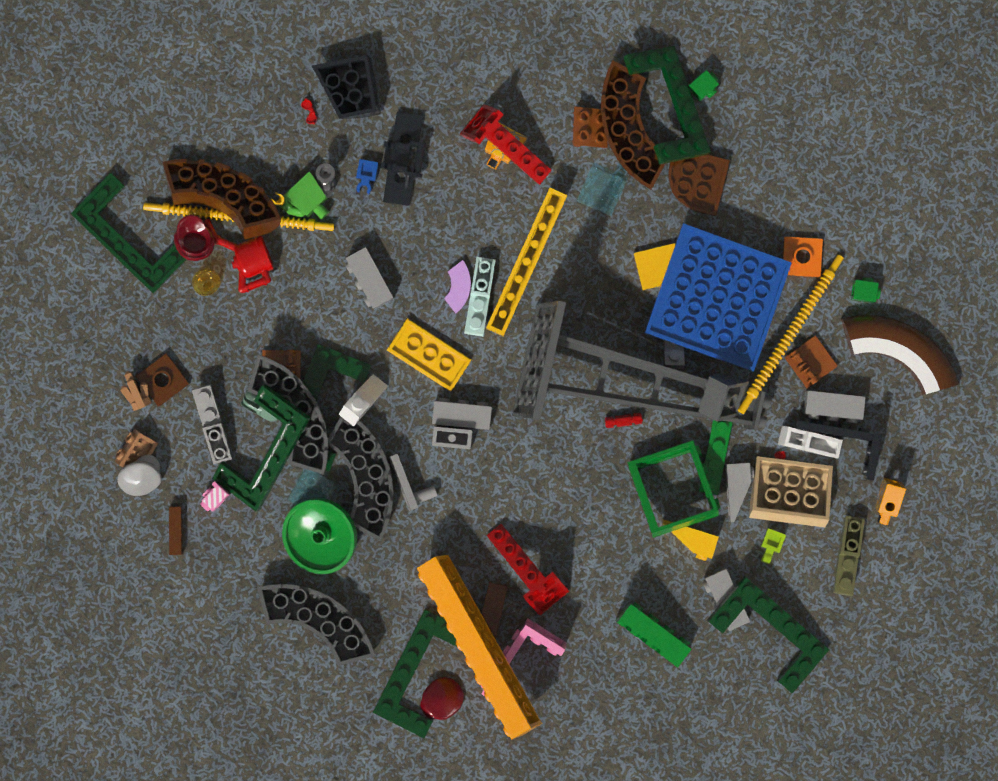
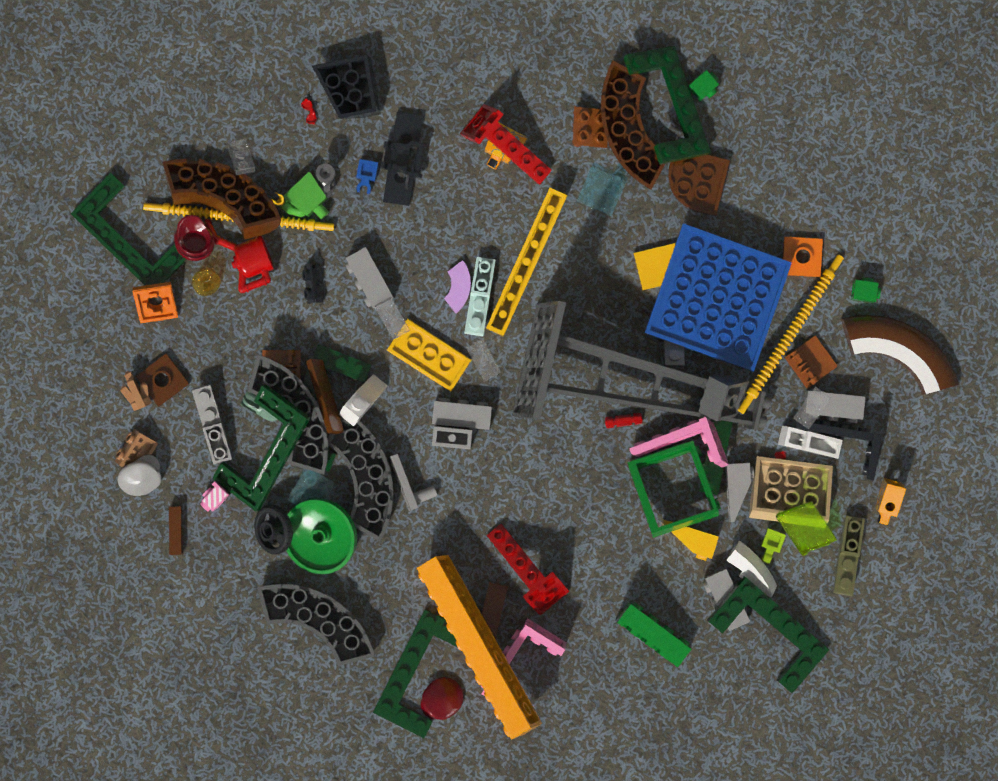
(148, 312): none -> orange piece
(240, 156): none -> clear plate
(275, 528): none -> black wheel
(312, 292): none -> black hinge
(324, 396): none -> reddish brown tile
(392, 318): none -> clear plate
(483, 360): none -> clear plate
(708, 433): none -> bright pink bracket
(752, 568): none -> white slope
(806, 527): none -> clear neon green piece
(811, 408): none -> clear plate

